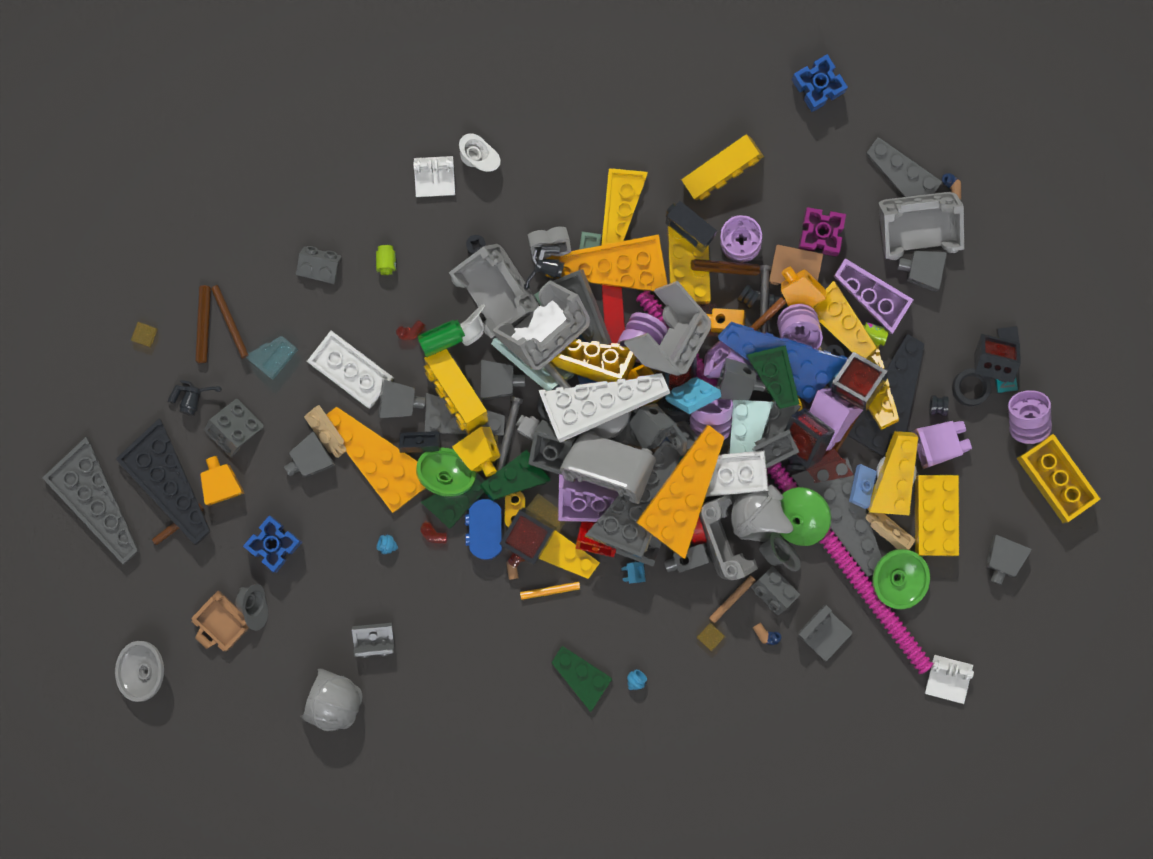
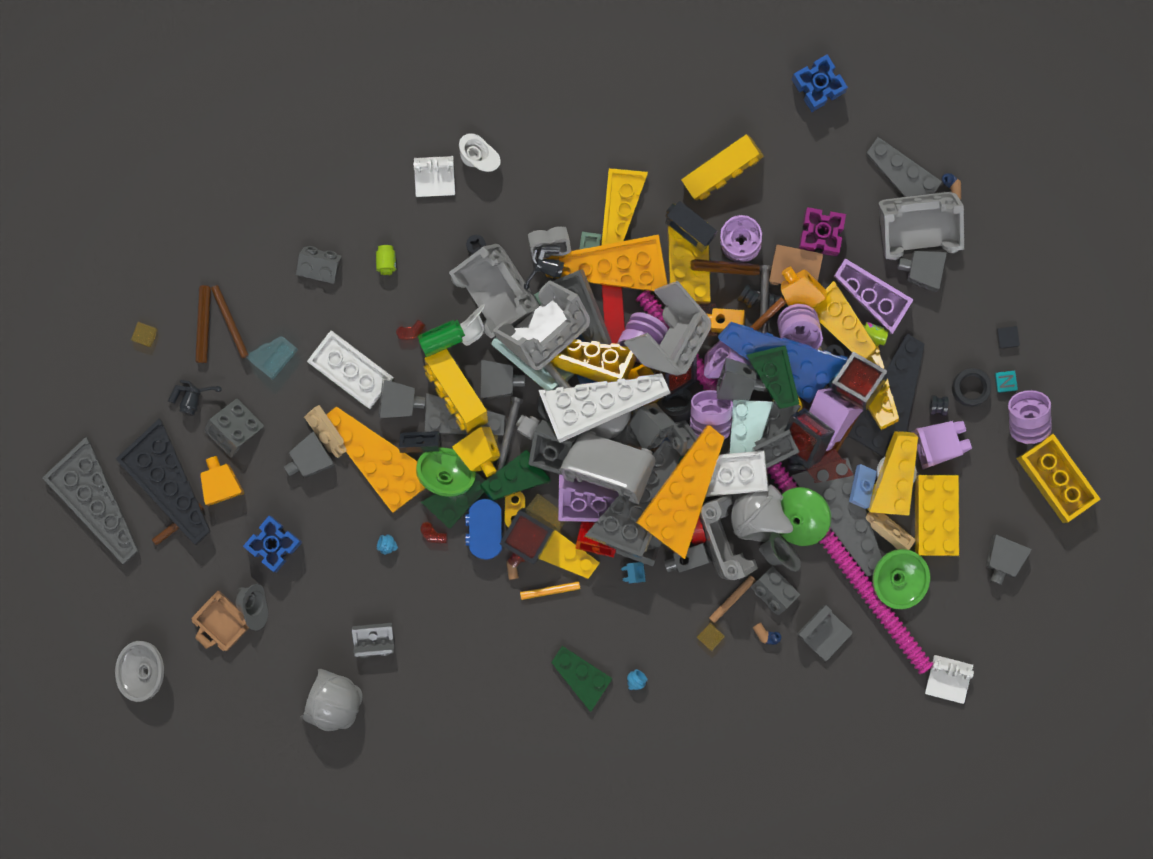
(693, 395): medium azure plate -> none
(997, 358): black piece -> none

